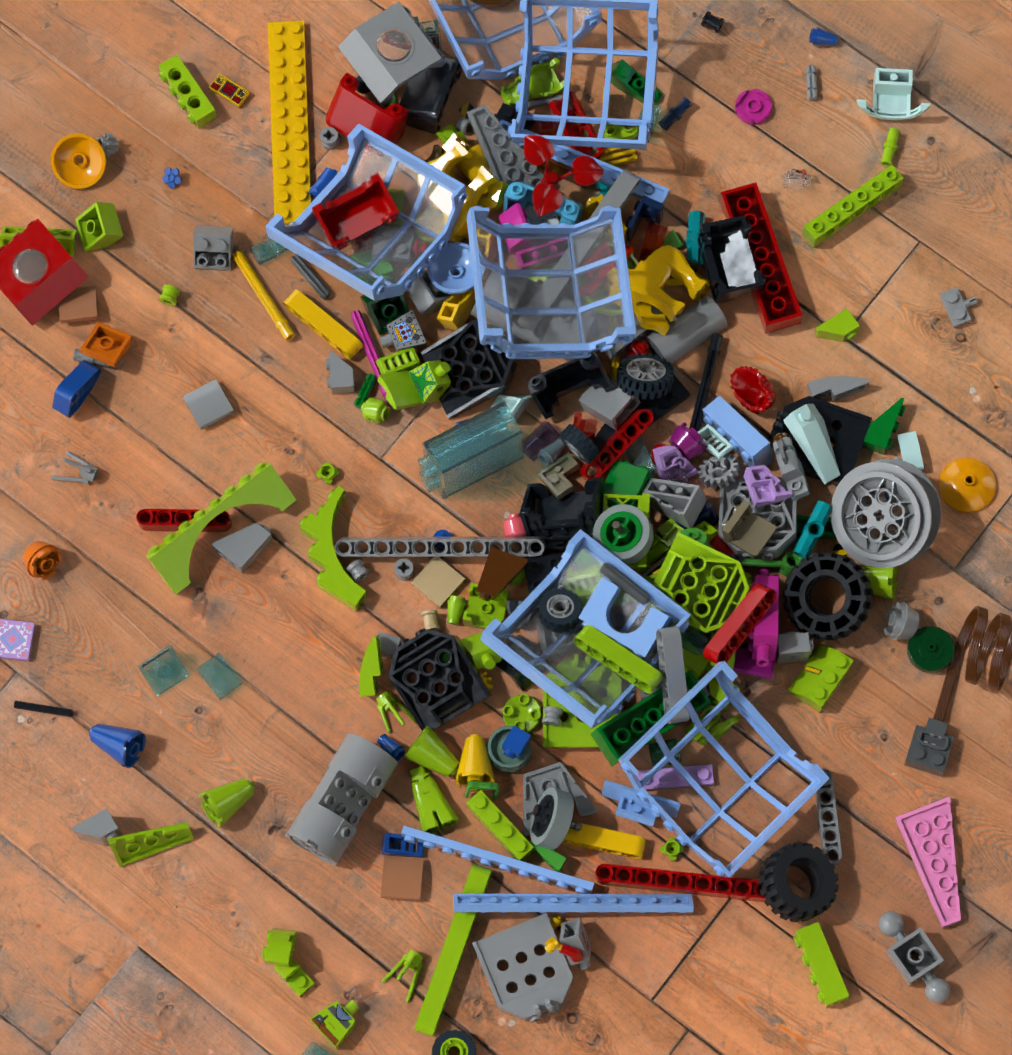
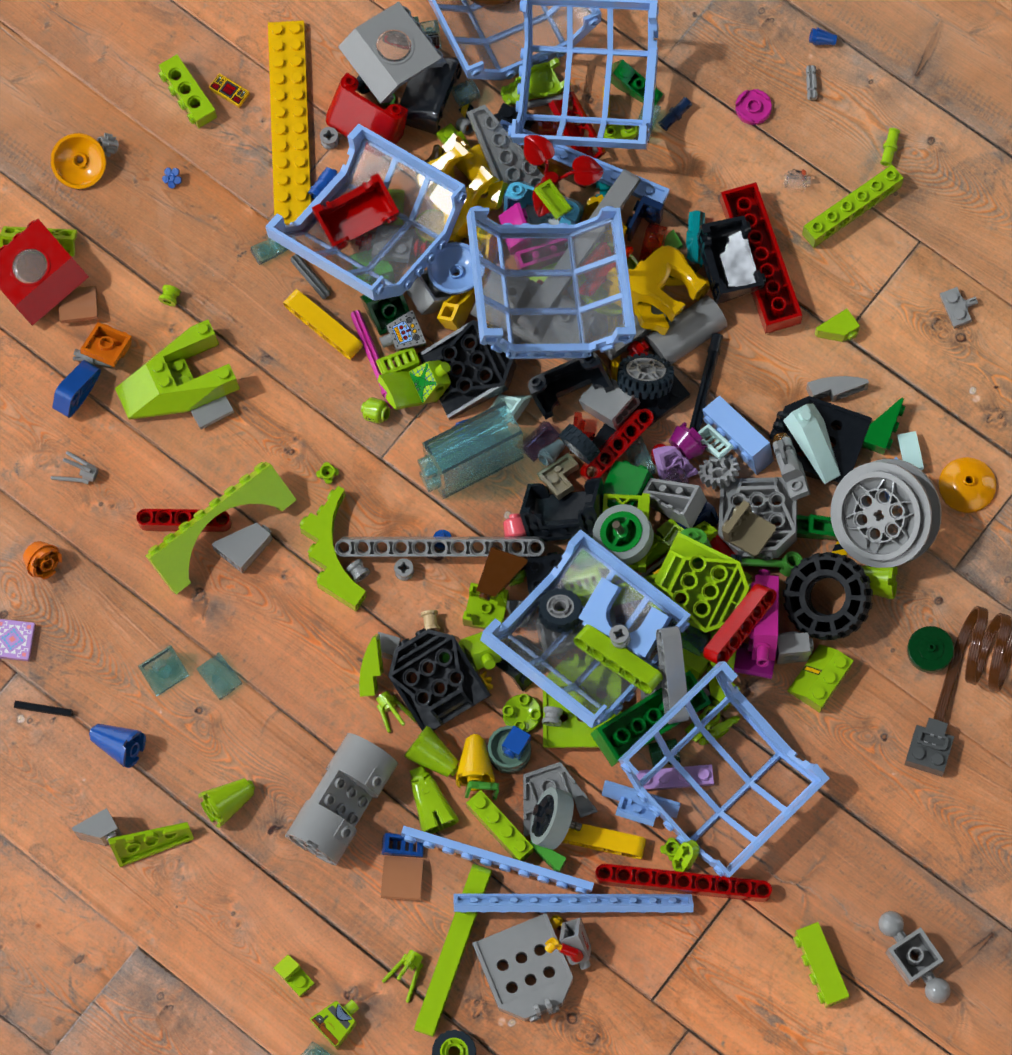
(99, 226): lime slope -> none
(166, 383): none -> lime wedge
(212, 247): light grey slope -> none
(265, 298): yellow axle -> none
(279, 947): lime brick -> none
(341, 375): light grey slope -> none
(365, 390): green axle -> none
(391, 747): blue cone -> none
(438, 581): tan tile -> none
(455, 609): lime cone -> none
(465, 93): none -> clear light blue piece
(552, 546): black pin -> none
(553, 199): none -> lime tile
(617, 155): yellow tile -> none
(622, 640): none -> light grey wheel
(624, 583): dark grey axle -> none
(682, 854): none -> lime beam
(712, 22): black bush -> none
(752, 389): red piece -> none
(764, 487): lavender slope -> none
(818, 519): teal piece -> none
(819, 872): black tyre -> none
(828, 827): light grey beam -> none
(892, 96): light aqua piece -> none
(902, 621): light grey cone -> none
(932, 849): bright pink wing -> none

